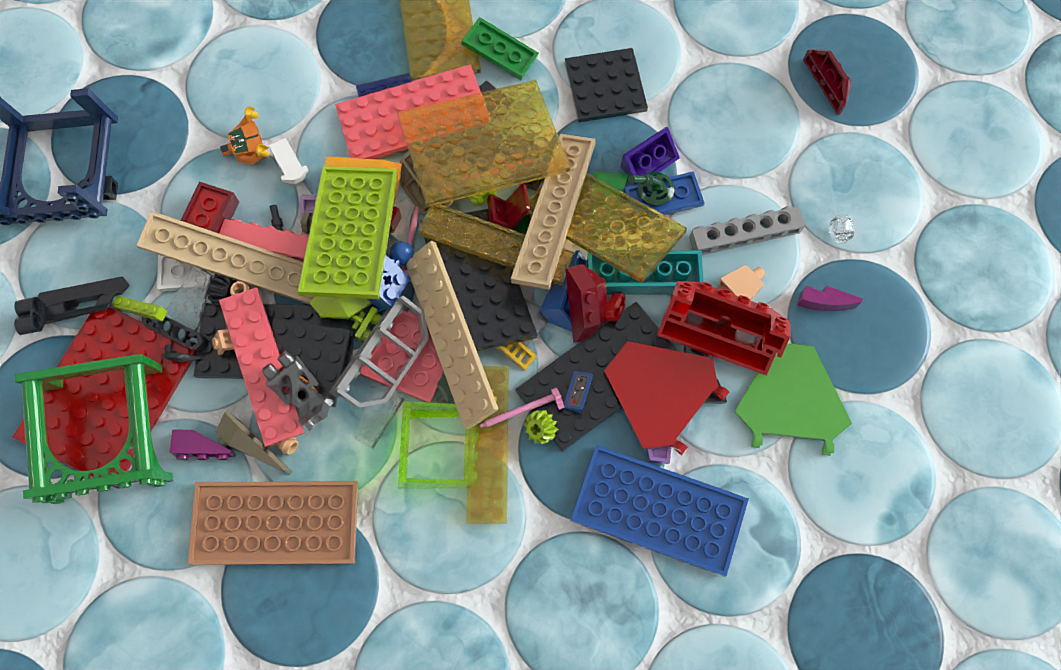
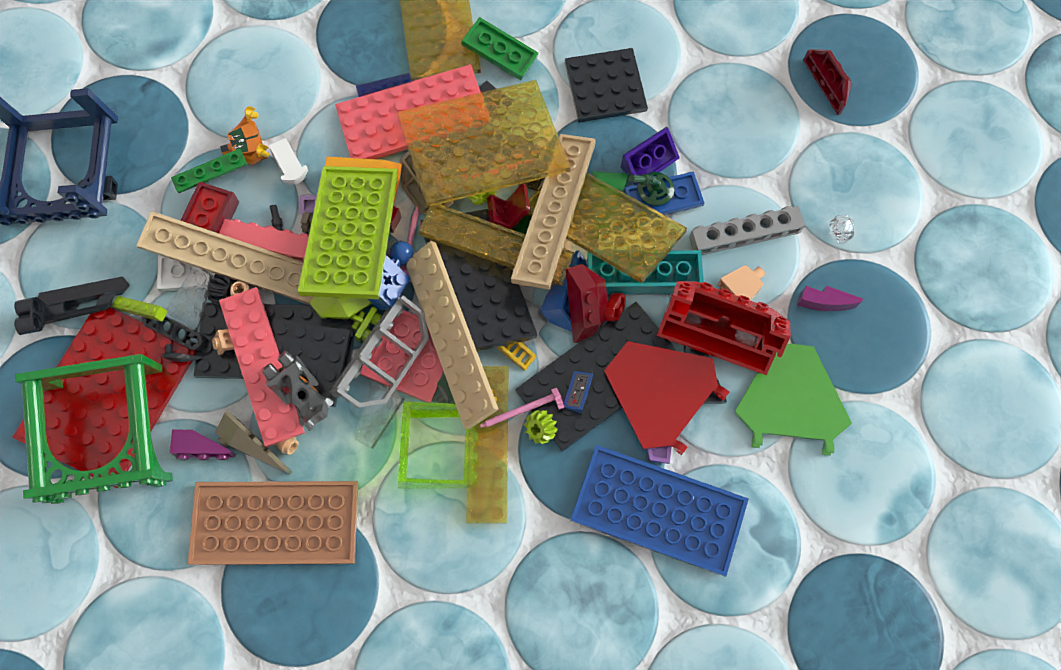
(209, 170): none -> green bracket

